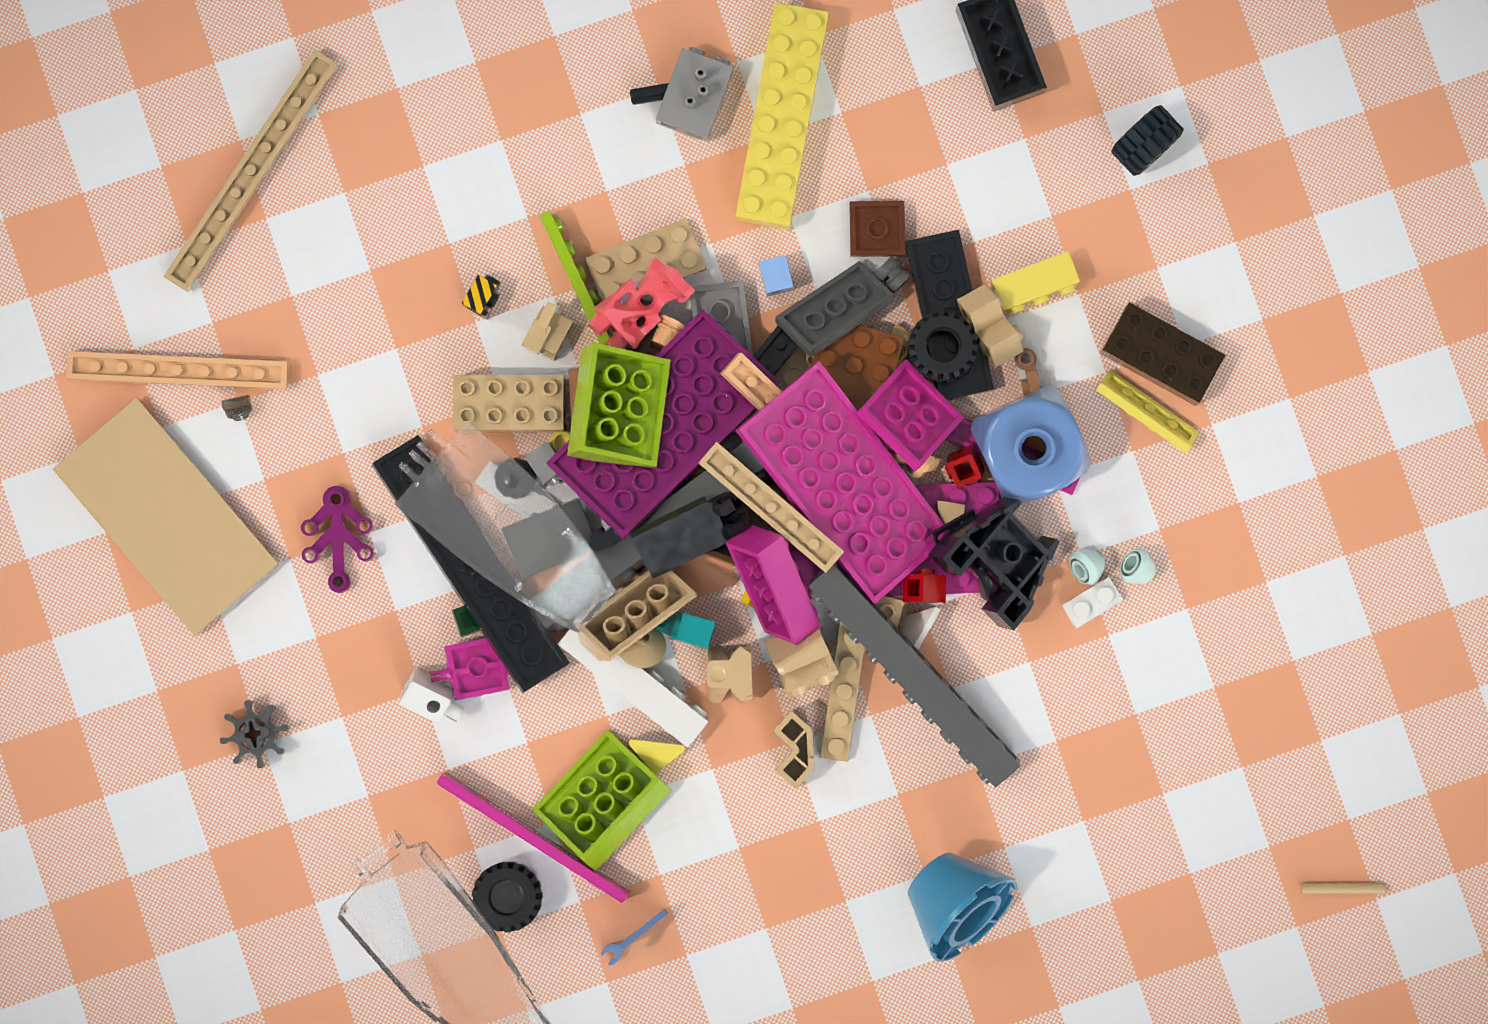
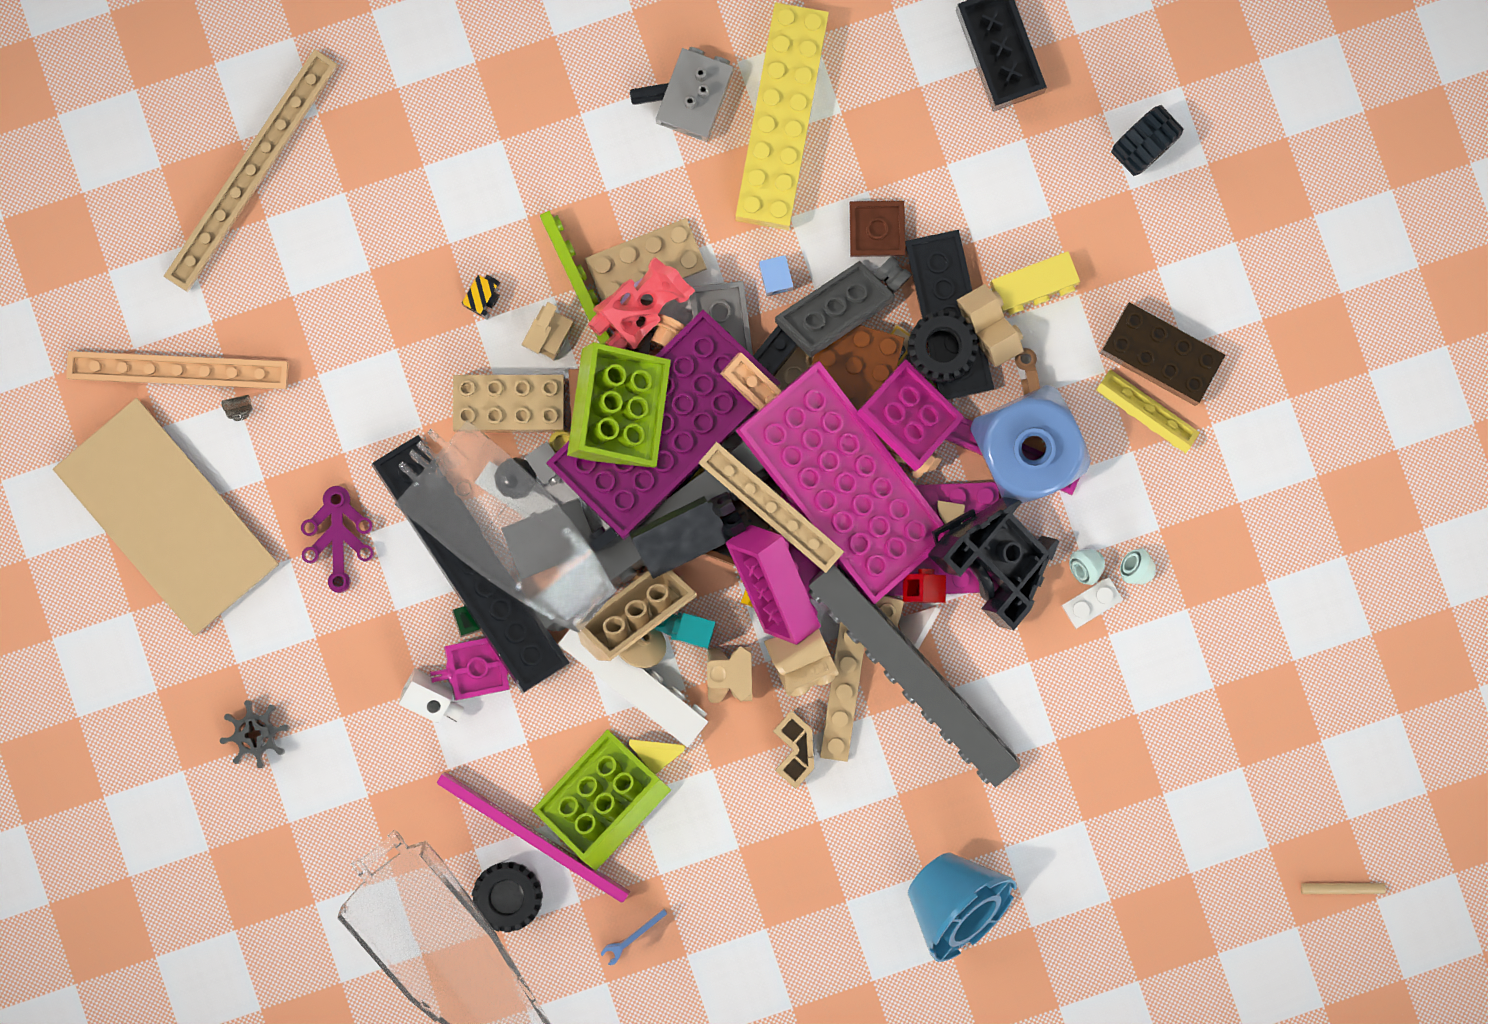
(965, 466): red brick -> none

